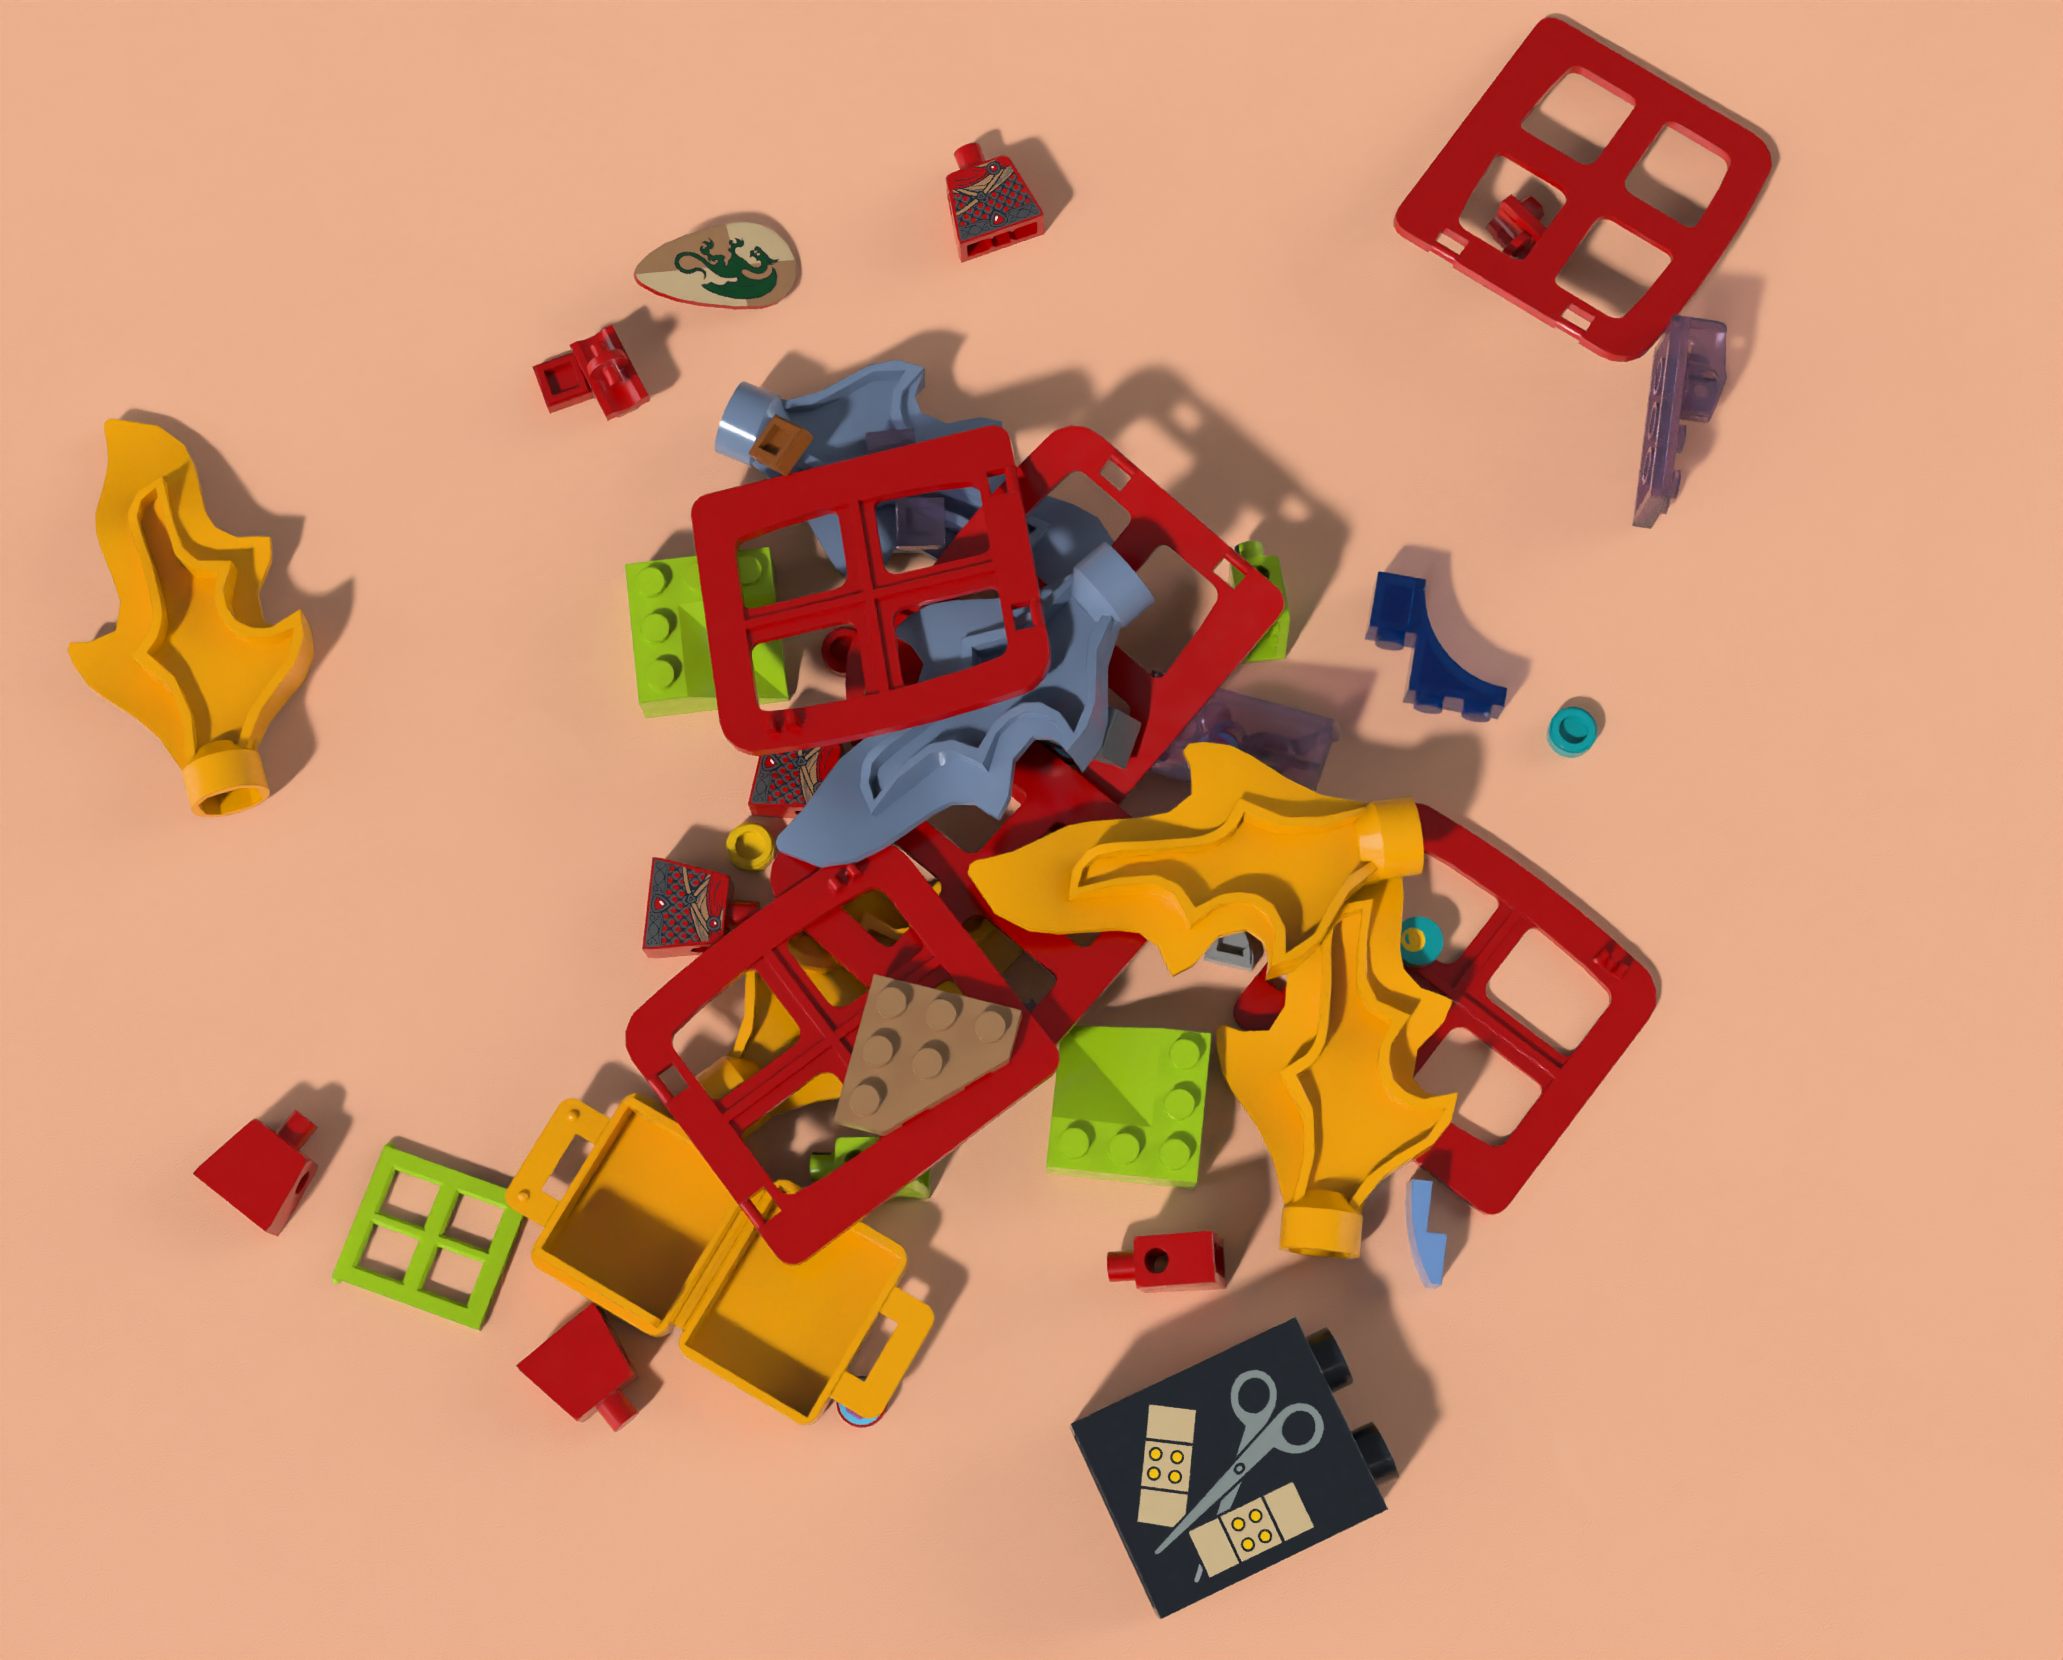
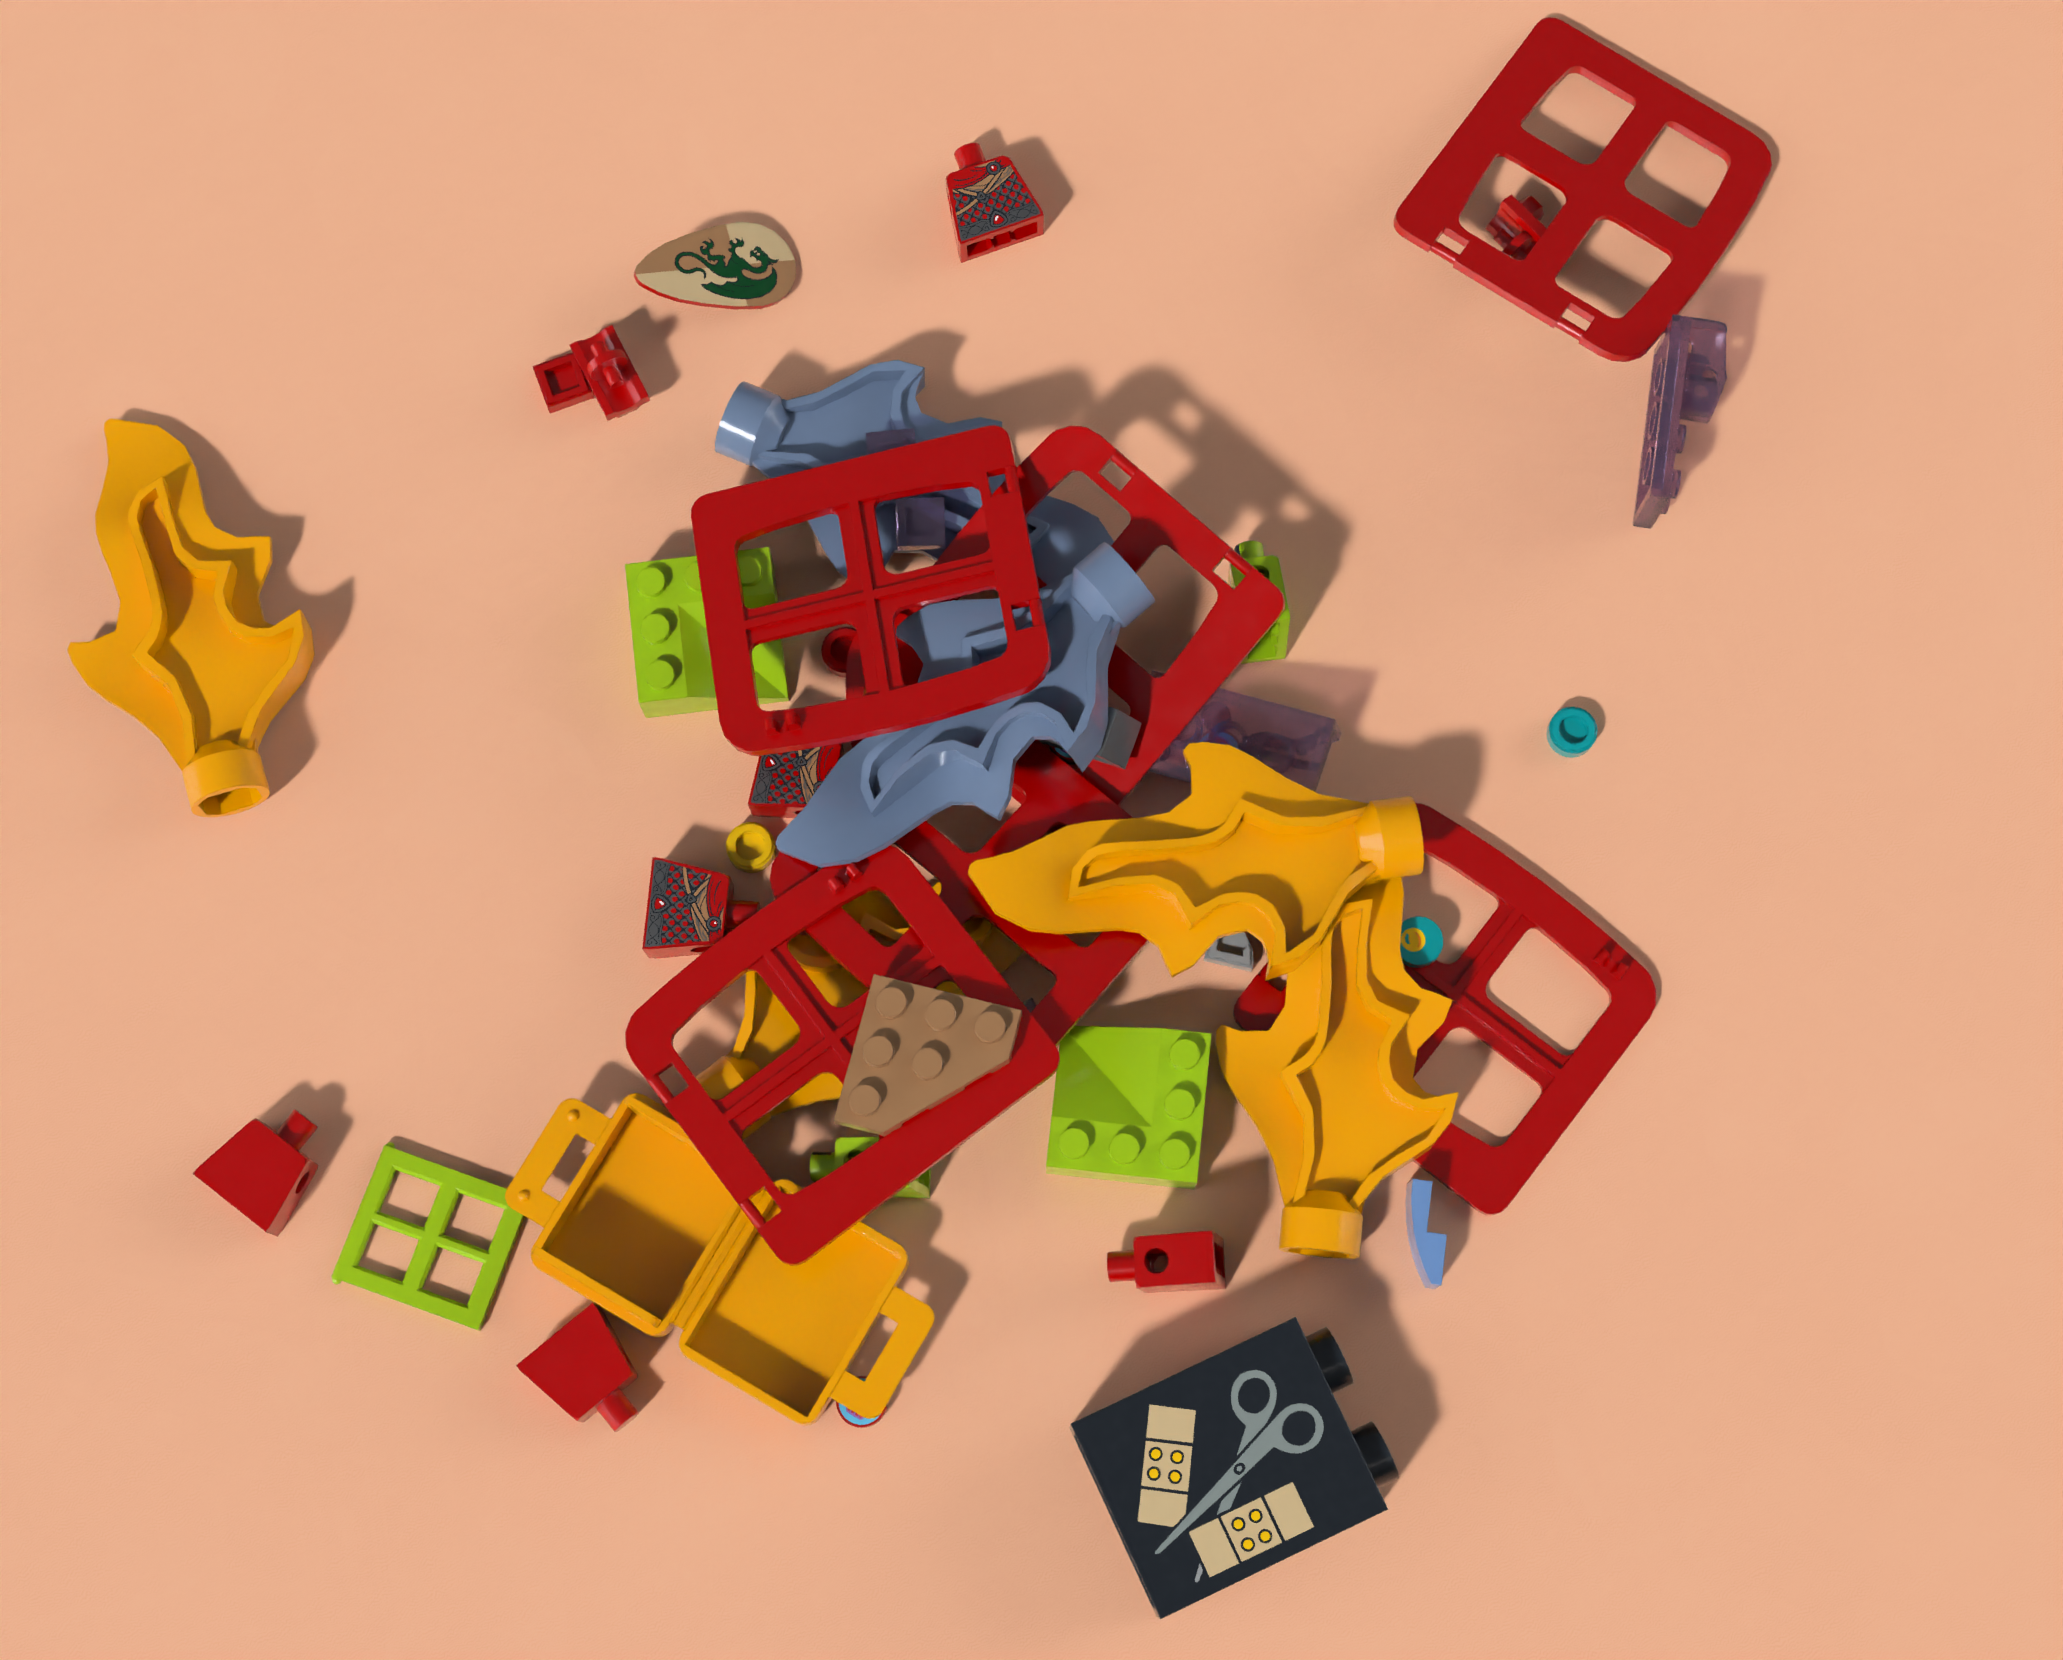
(781, 445): dark orange tile -> none
(1433, 678): clear blue arch -> none

